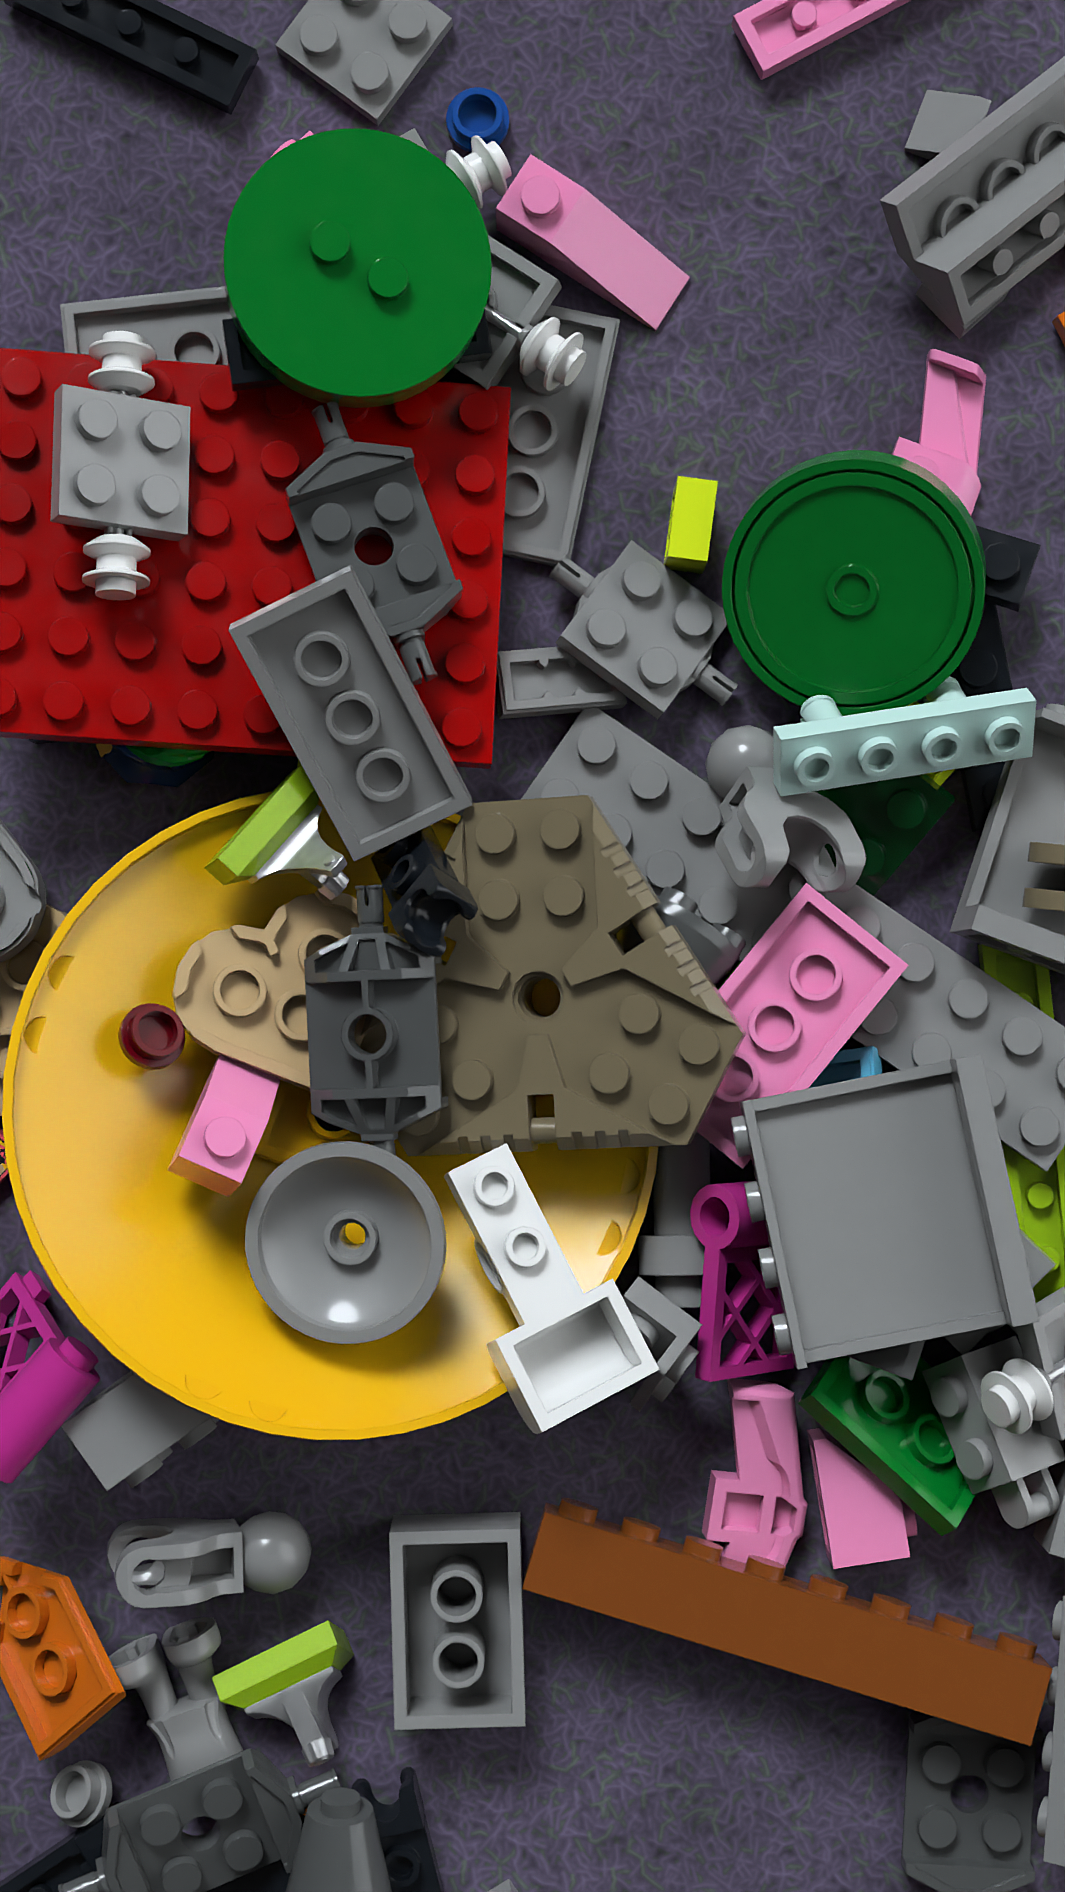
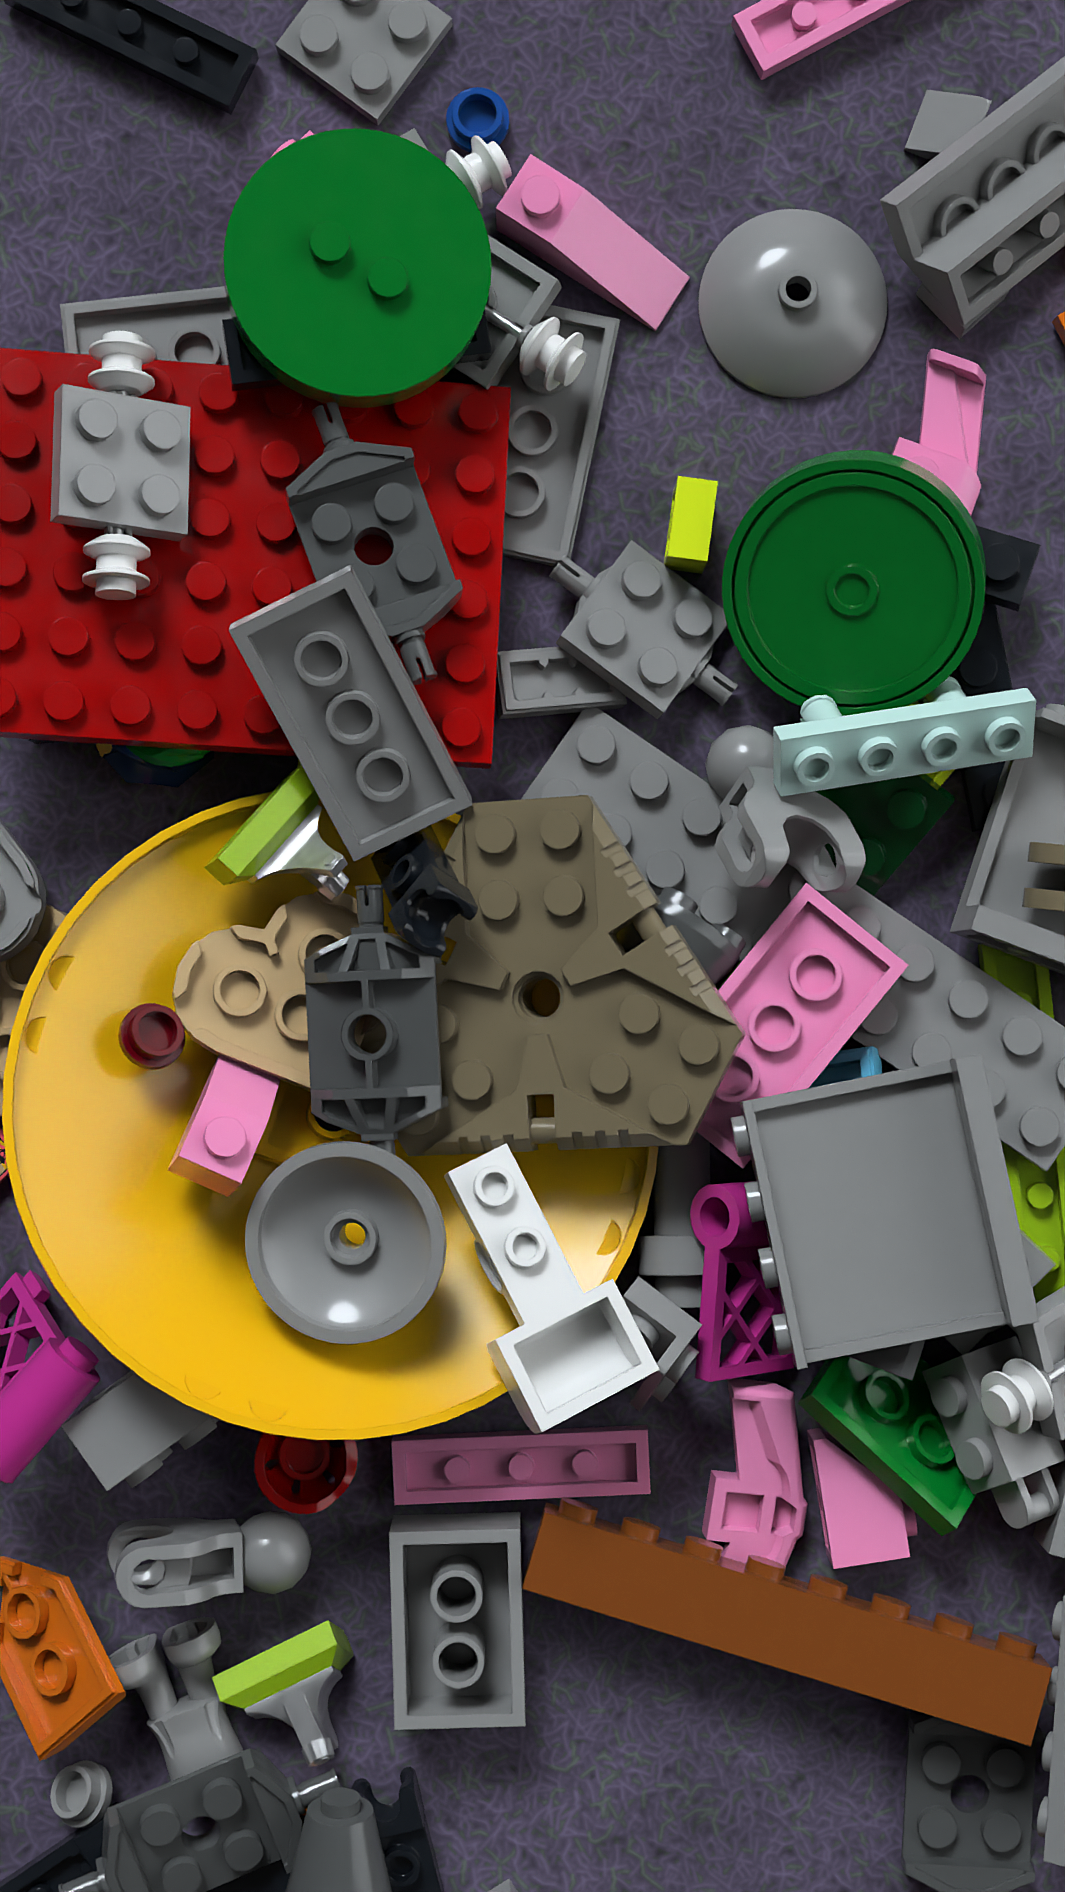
(305, 1462): none -> red helmet
(520, 1465): none -> bright pink plate
(783, 343): none -> light grey dish

